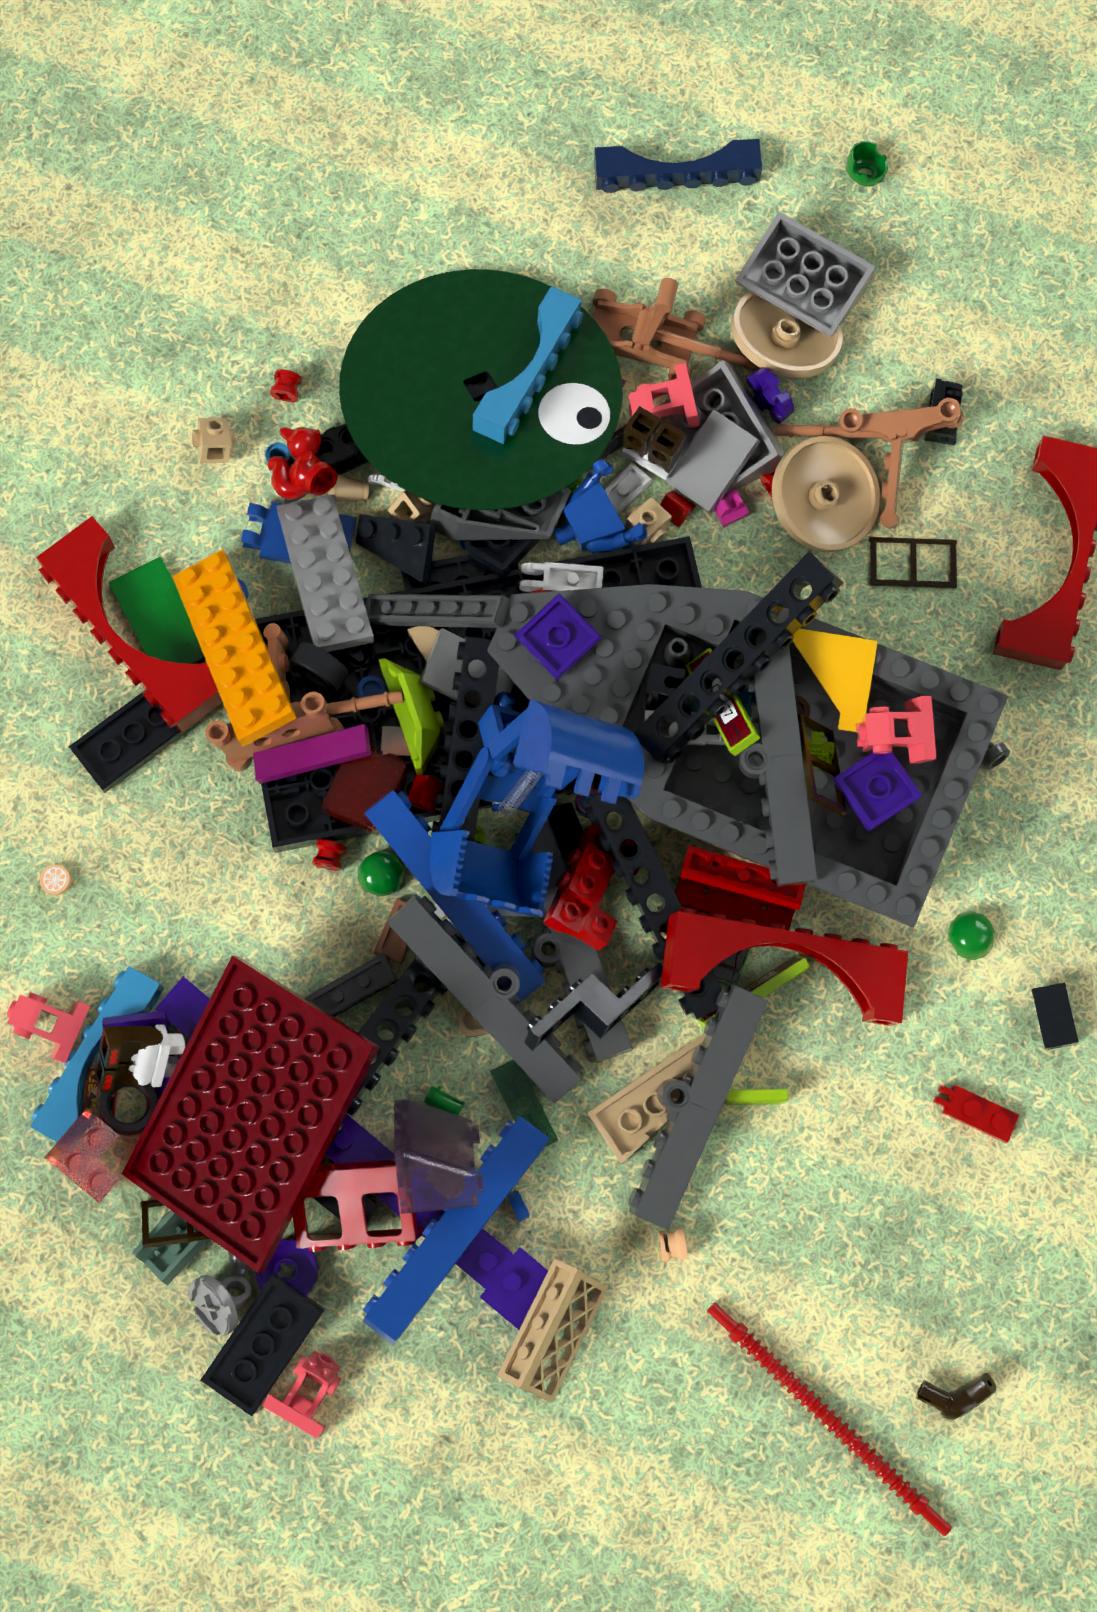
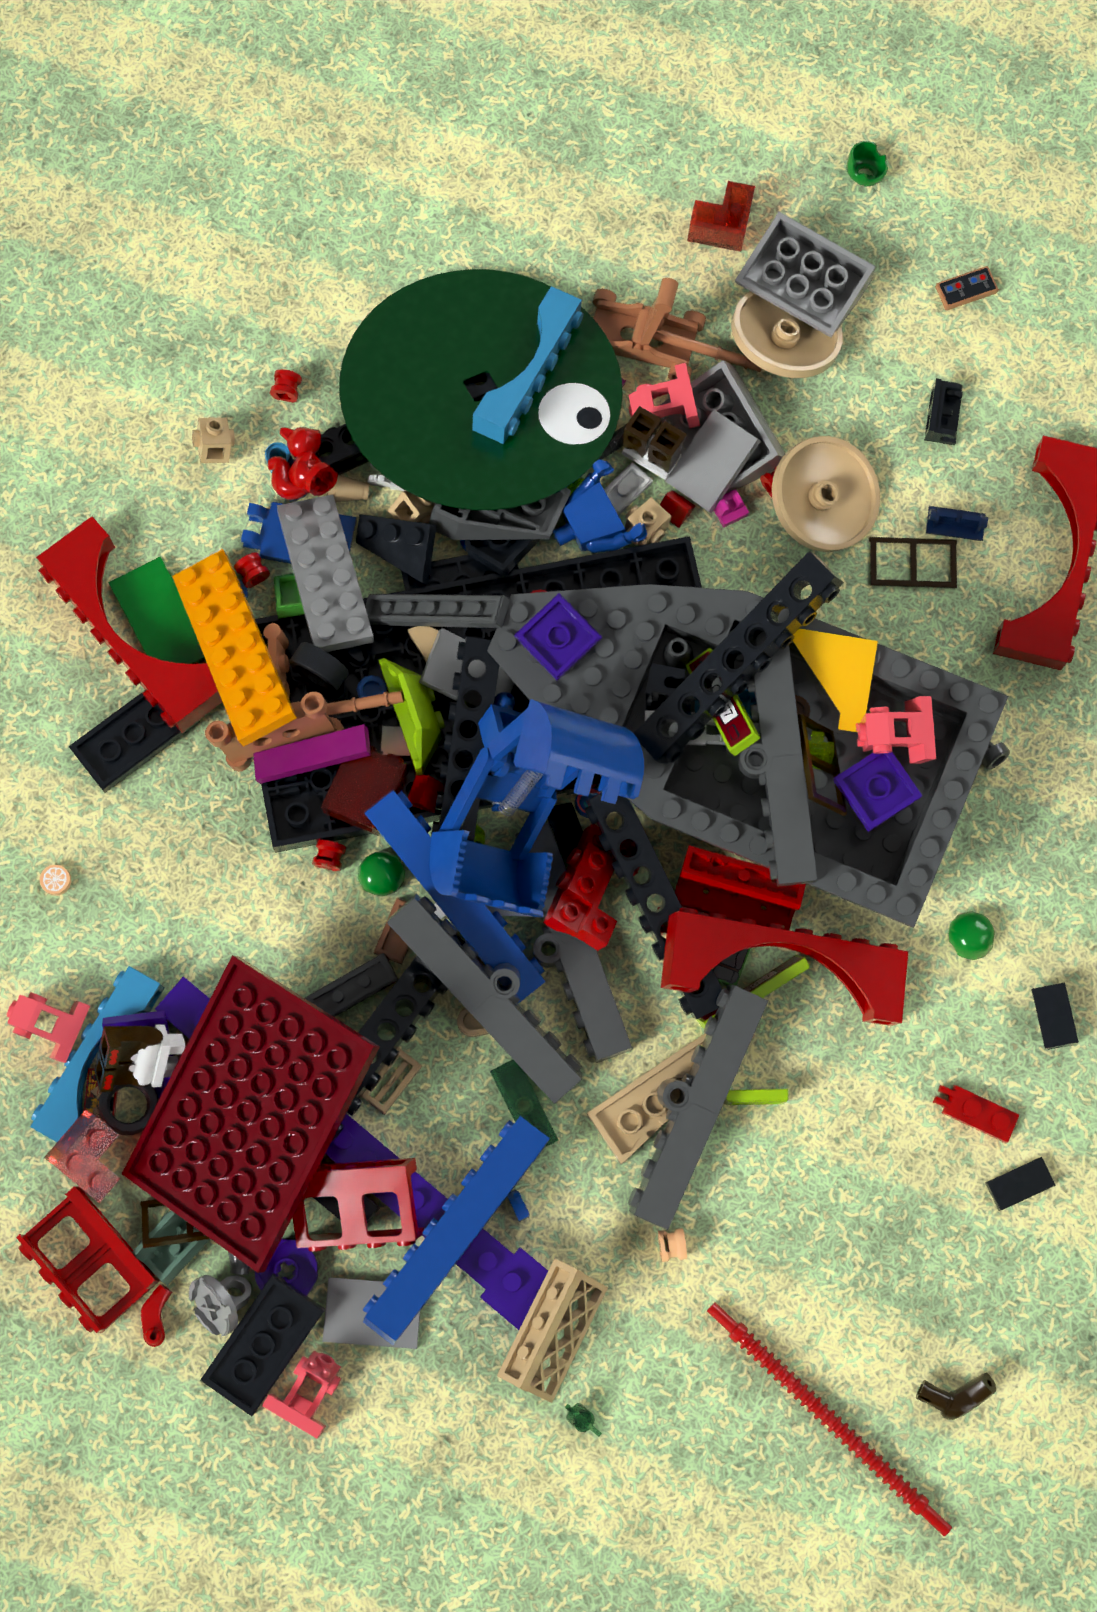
(104, 1247): none -> red window
(151, 1316): none -> red arm
(251, 570): none -> red wheel
(287, 596): none -> bright green tile
(345, 1315): none -> light grey tile
(375, 1101): none -> tan tile
(434, 1158): clear purple windscreen -> none
(443, 1101): green pin -> none
(561, 577): white hinge -> none
(581, 1418): none -> clear green piece
(593, 1005): bracket -> none
(622, 169): dark blue arch -> none
(723, 224): none -> clear red brick
(769, 396): dark purple plate -> none
(891, 426): nougat piece -> none
(956, 523): none -> dark blue hinge
(966, 288): none -> tile
(1020, 1184): none -> black tile

